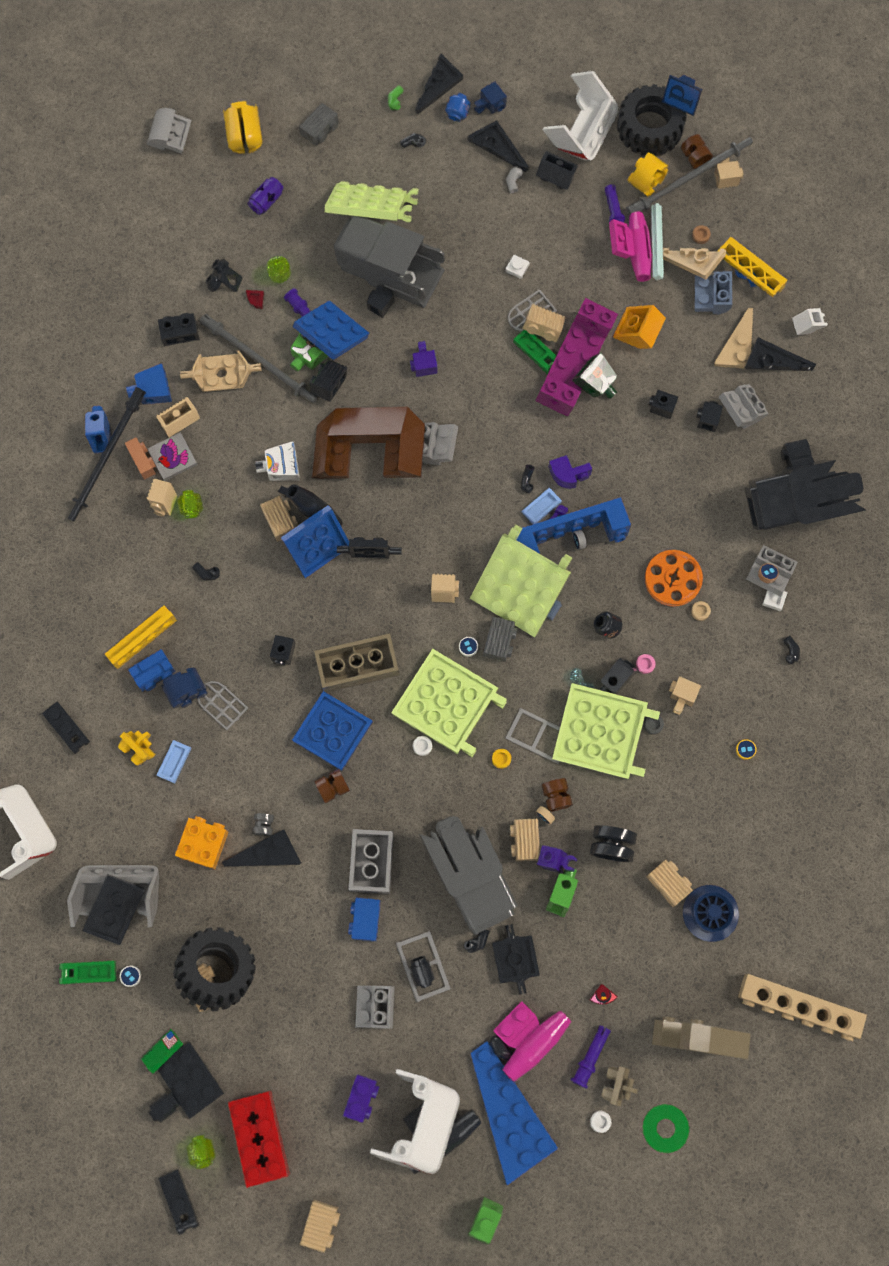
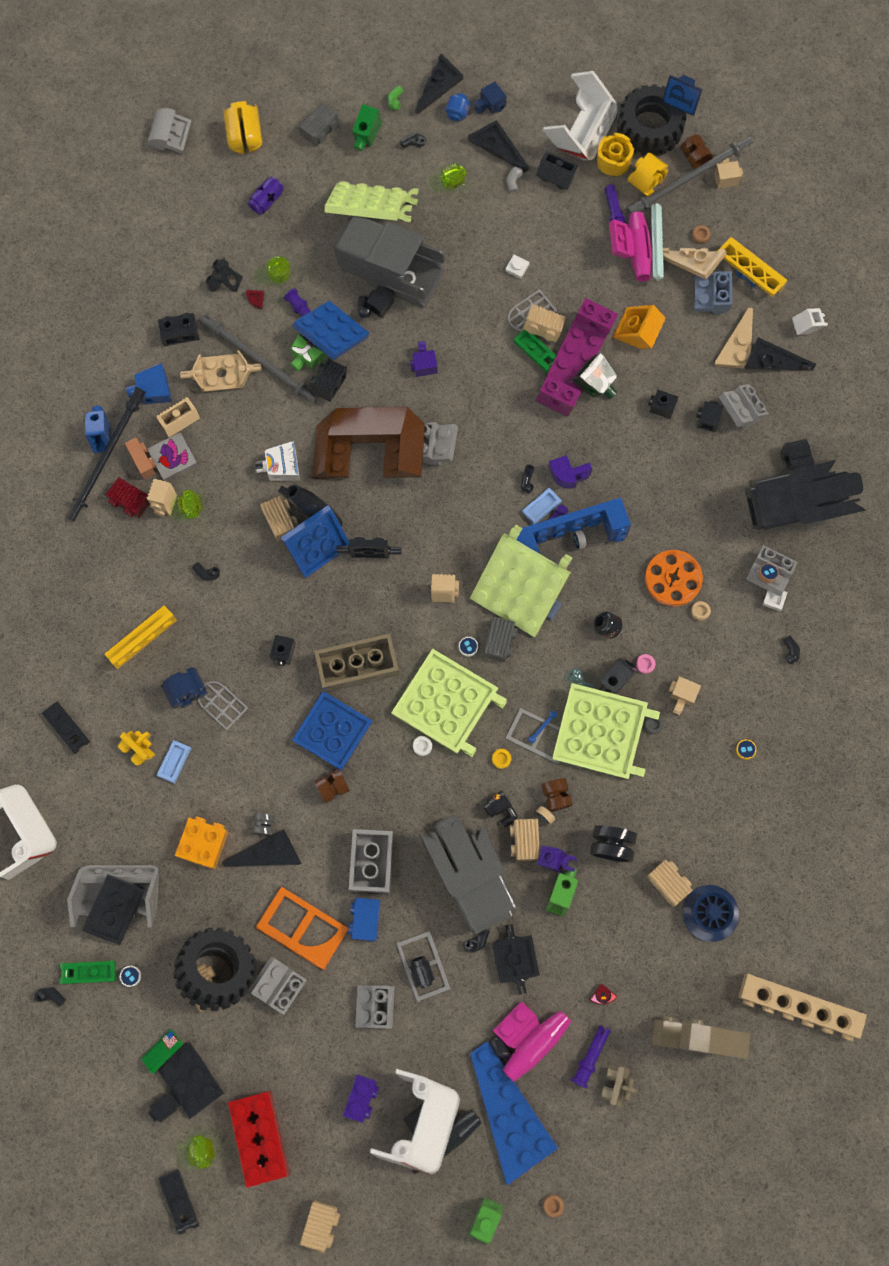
(50, 993): none -> black arm
(127, 497): none -> dark red brick
(152, 670): blue brick -> none
(277, 985): none -> light grey brick
(317, 955): none -> orange window
(362, 308): none -> black arm
(366, 127): none -> green torso
(453, 176): none -> clear neon green head
(499, 804): none -> black piece
(553, 714): none -> blue hinge
(553, 1205): none -> medium nougat tile
(600, 1121): white tile -> none
(615, 154): none -> yellow brick
(681, 1133): green gear -> none

